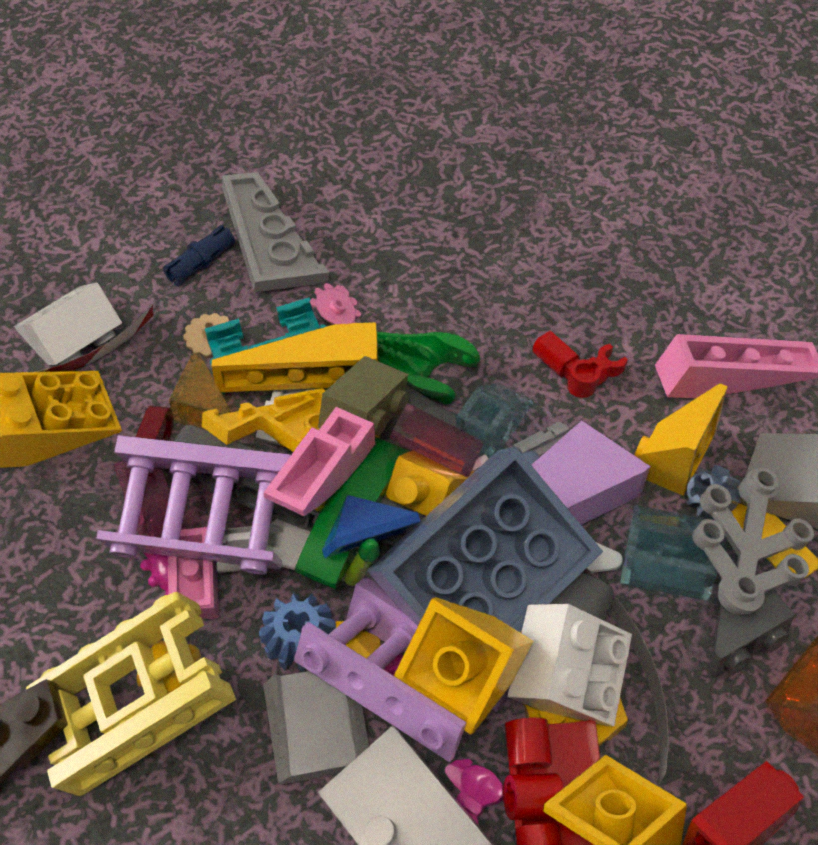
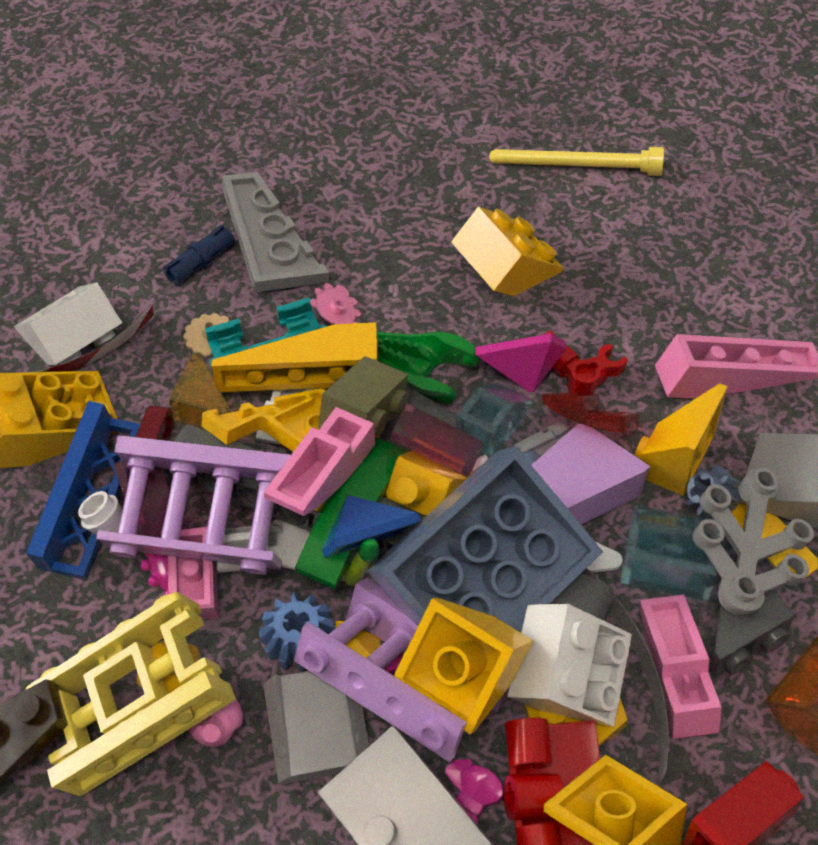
(70, 491): none -> blue fence
(100, 513): none -> white cone
(218, 727): none -> bright pink piece
(506, 251): none -> yellow slope
(524, 359): none -> dark pink slope
(585, 410): none -> clear red slope
(648, 161): none -> light yellow piece
(681, 666): none -> bright pink slope

